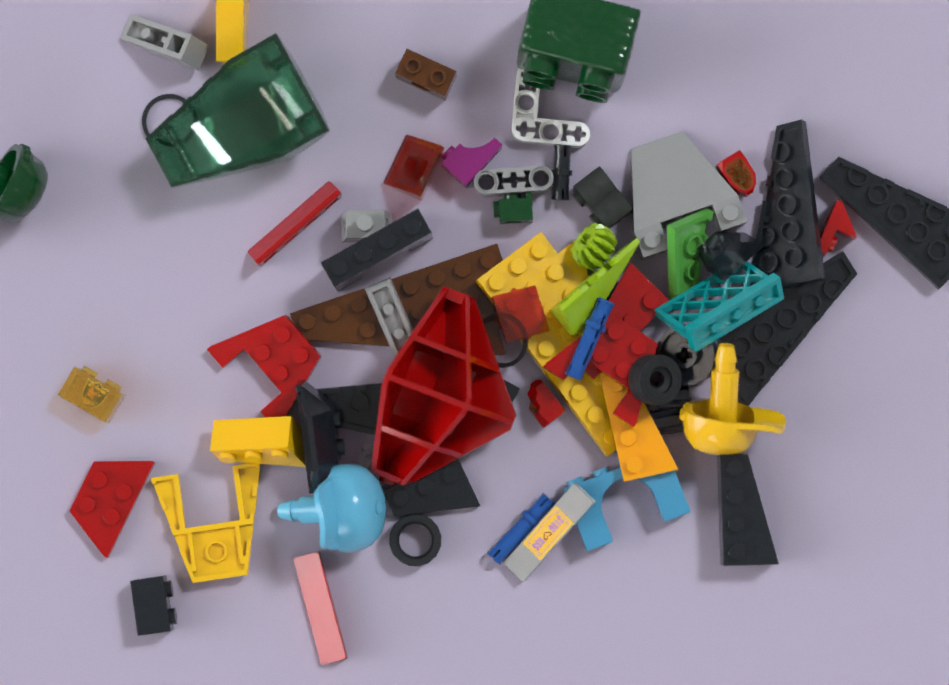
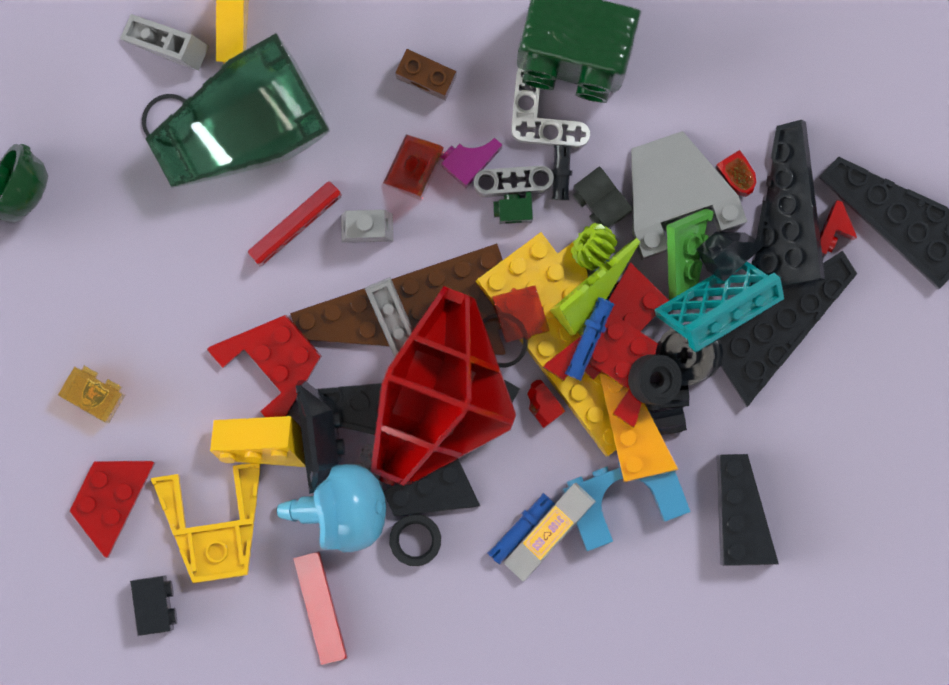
(401, 235): black arch -> none
(720, 422): yellow piece -> none

